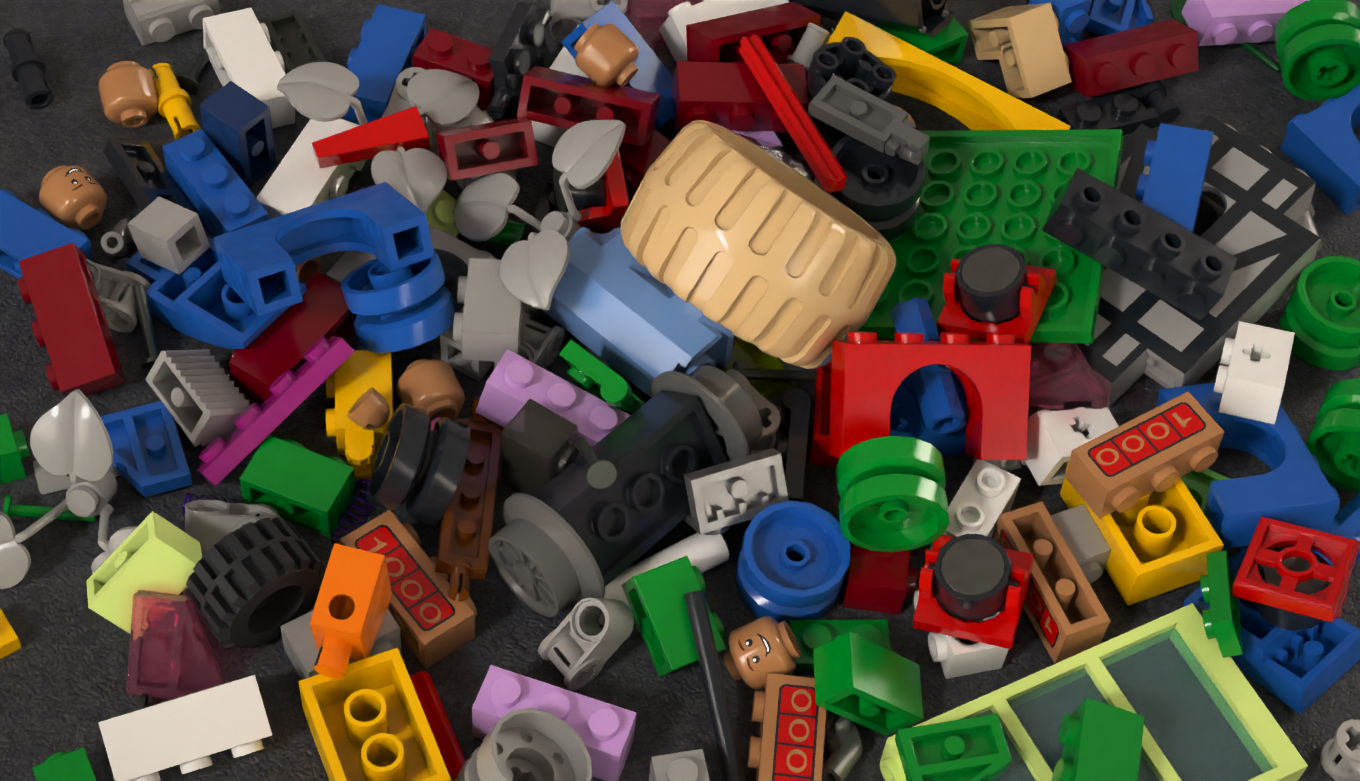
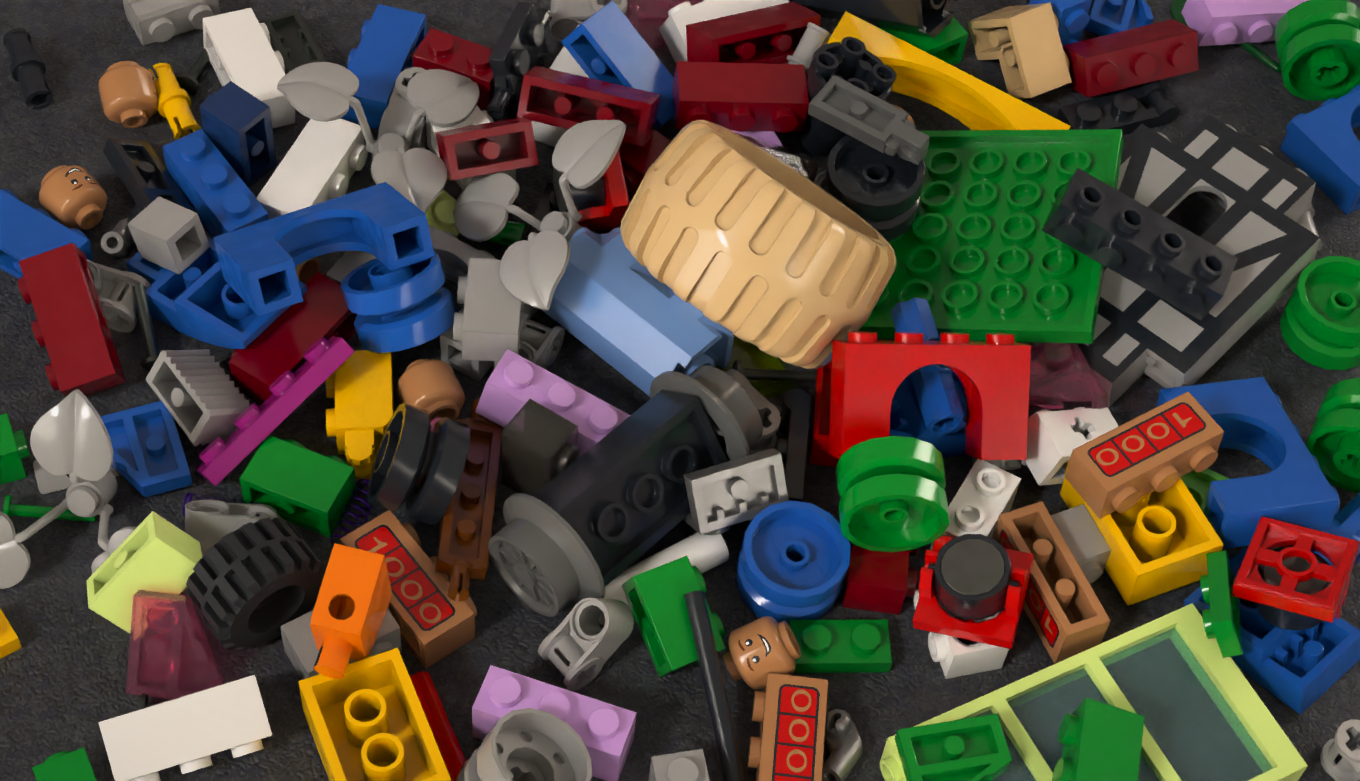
(369, 139): red piece -> none
(369, 410): medium nougat hinge -> none
(599, 379): green plate -> none
(600, 472): pearl dark grey pin -> none
(607, 55): medium nougat head -> none
(793, 114): red axle -> none
(867, 684): green brick -> none
(992, 288): piece -> none
(1176, 173): blue brick -> none
(1255, 372): white brick -> none

